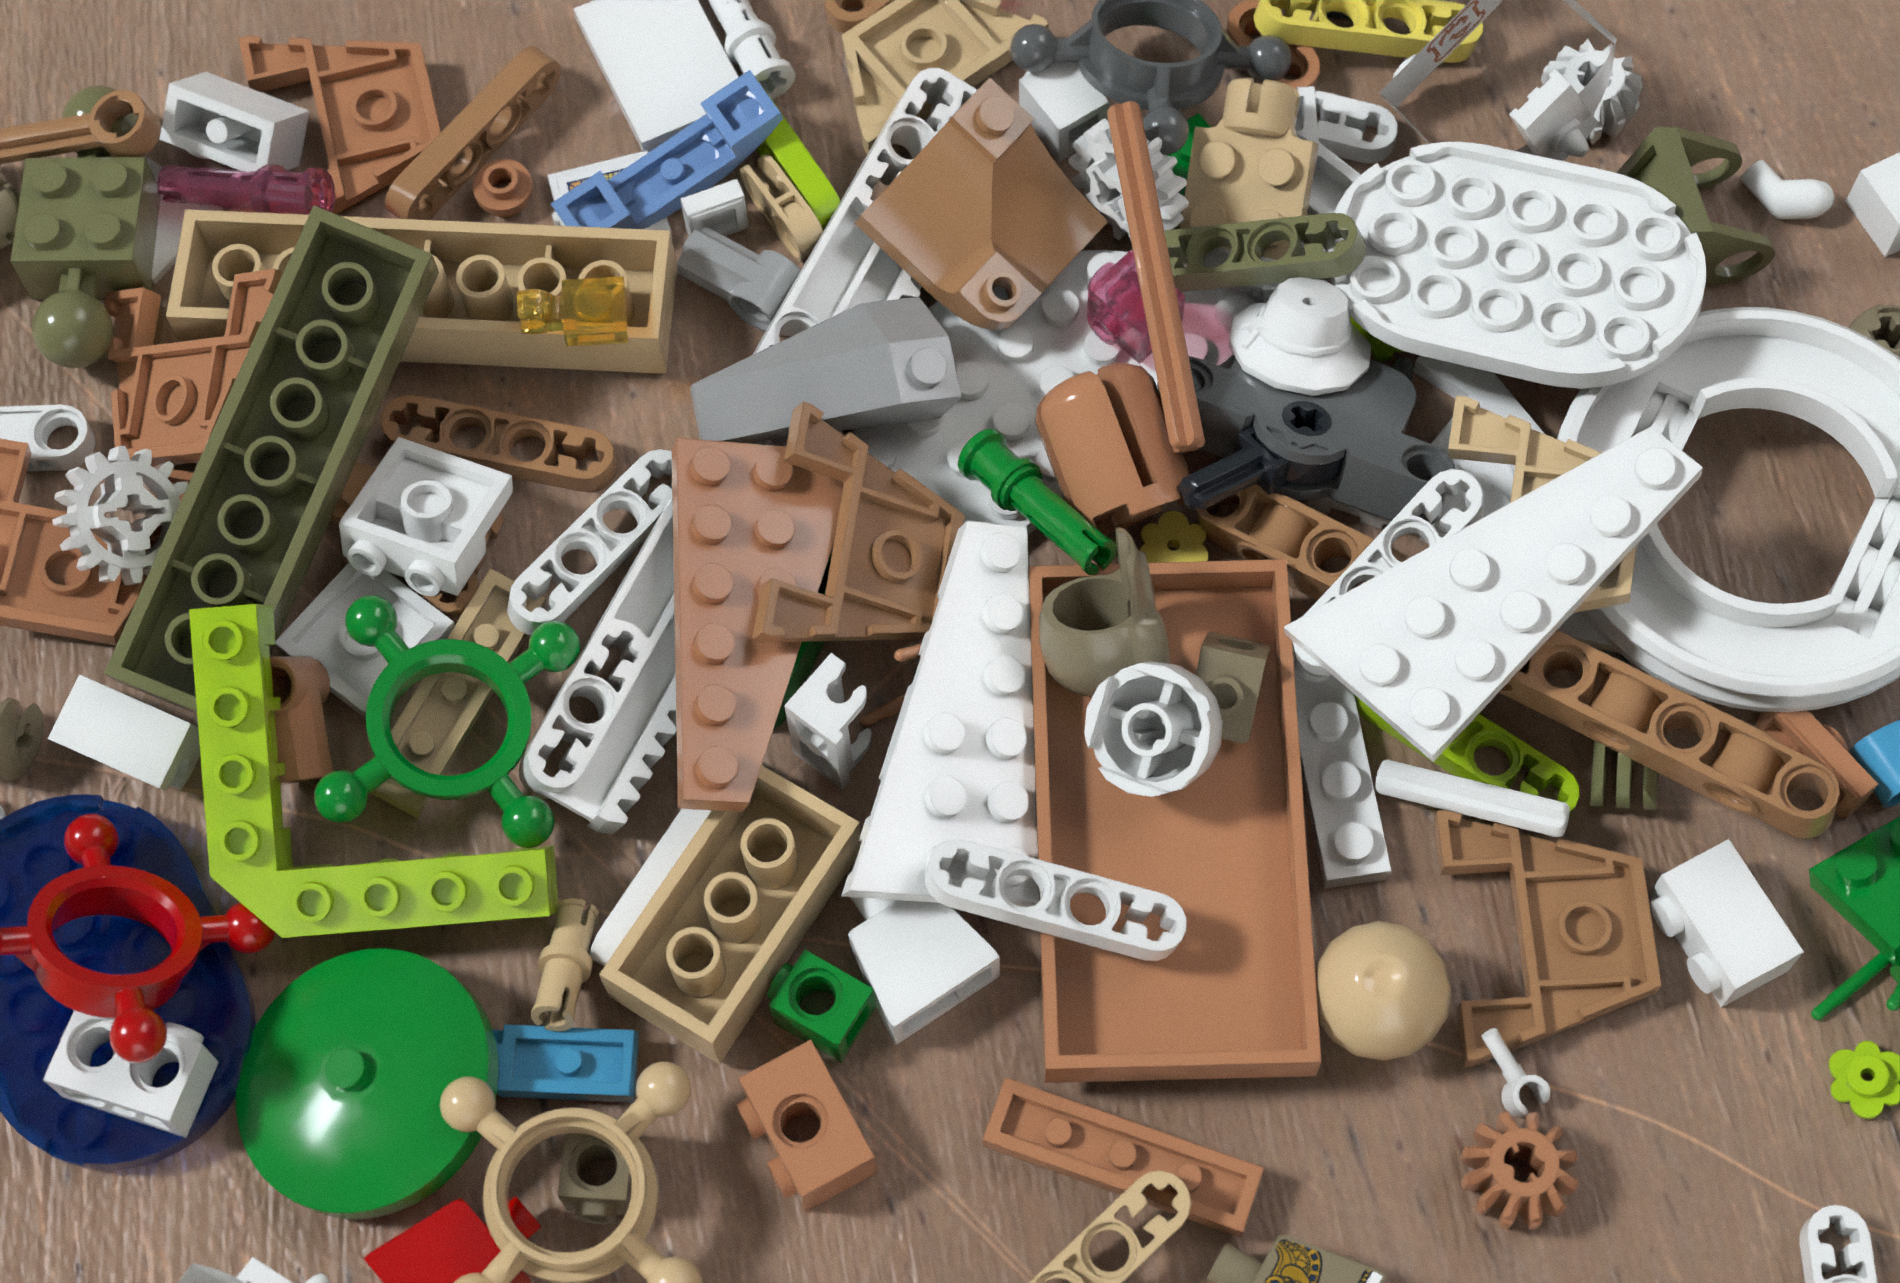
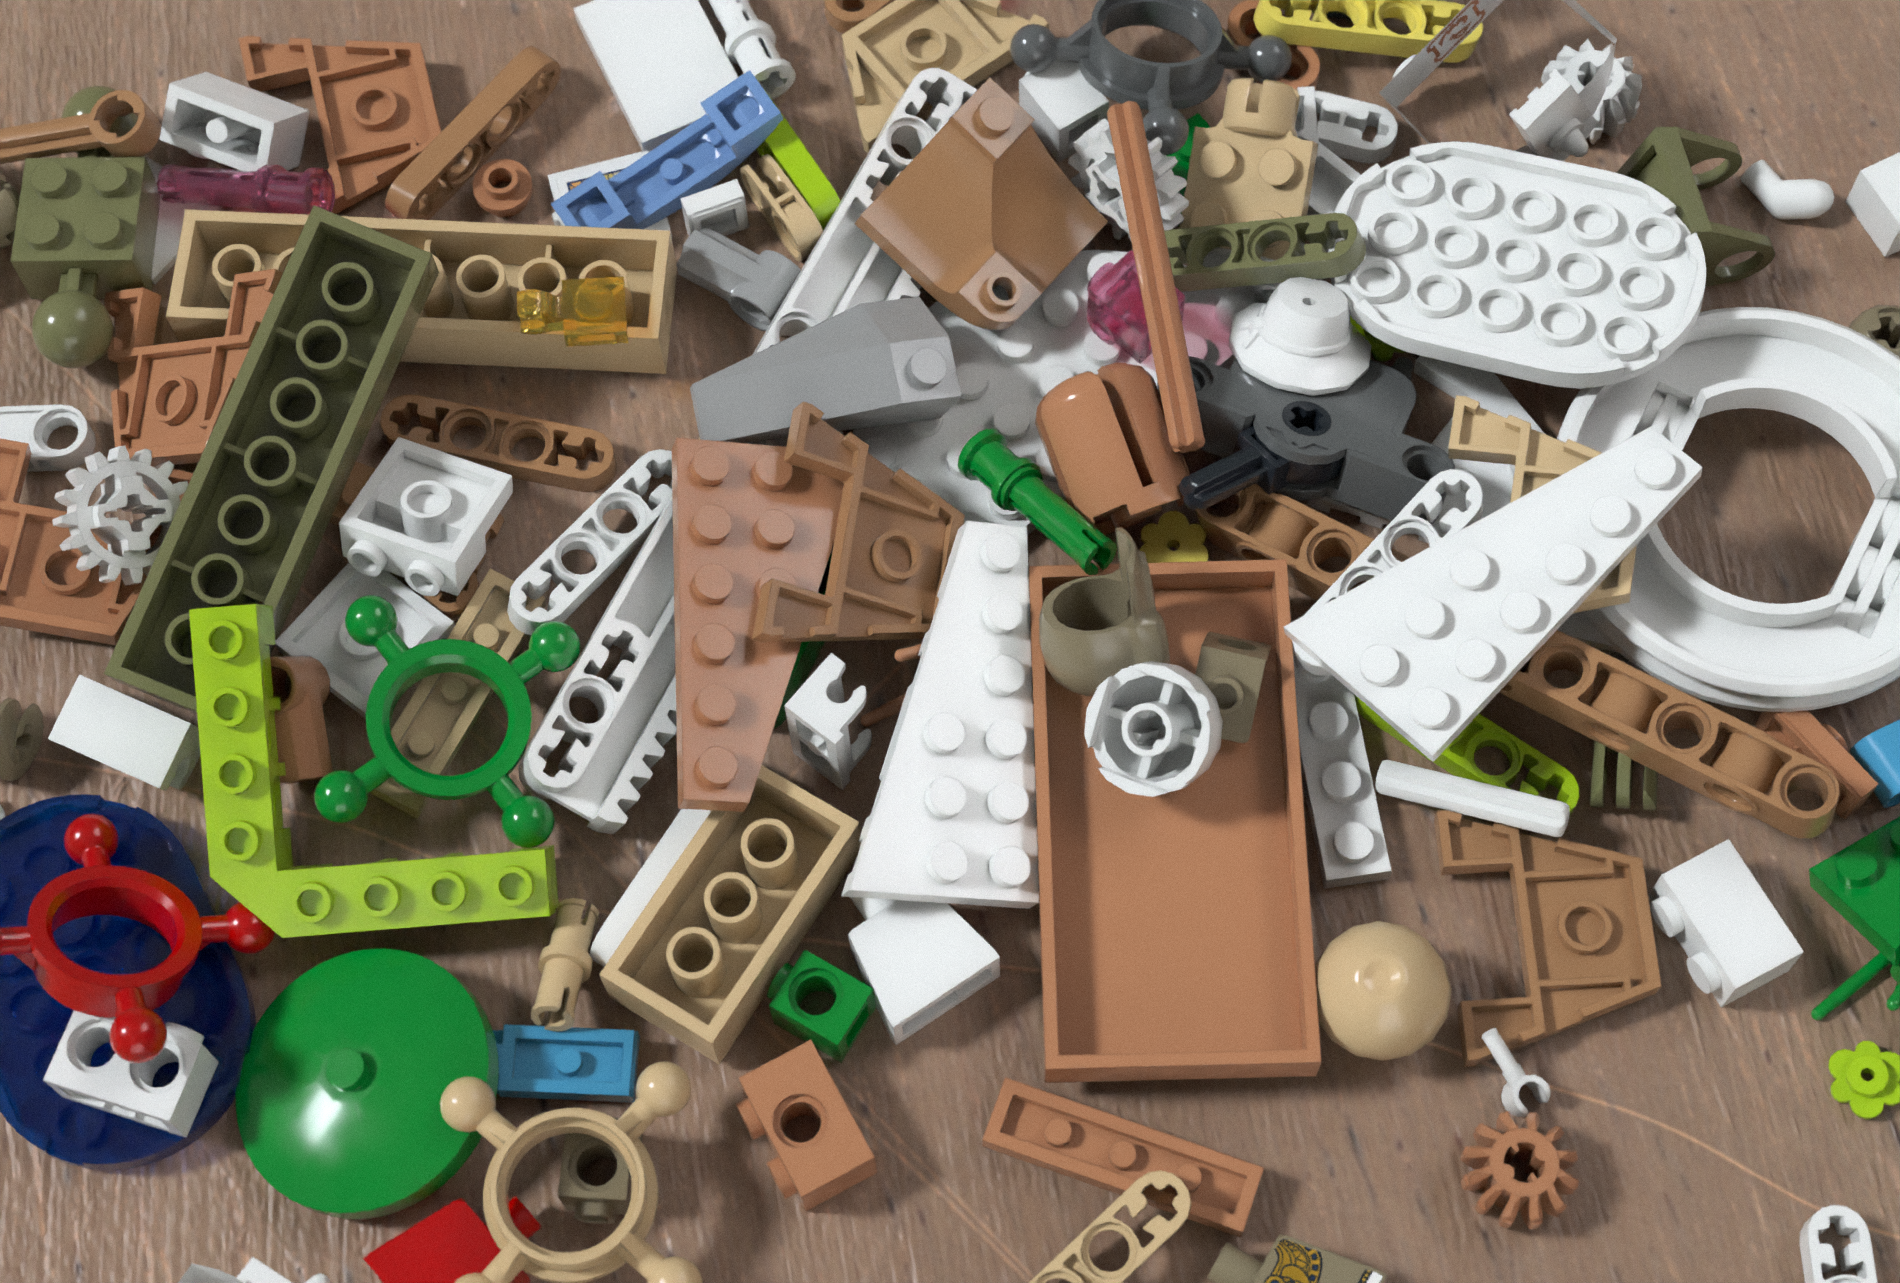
(1053, 911): white beam -> none

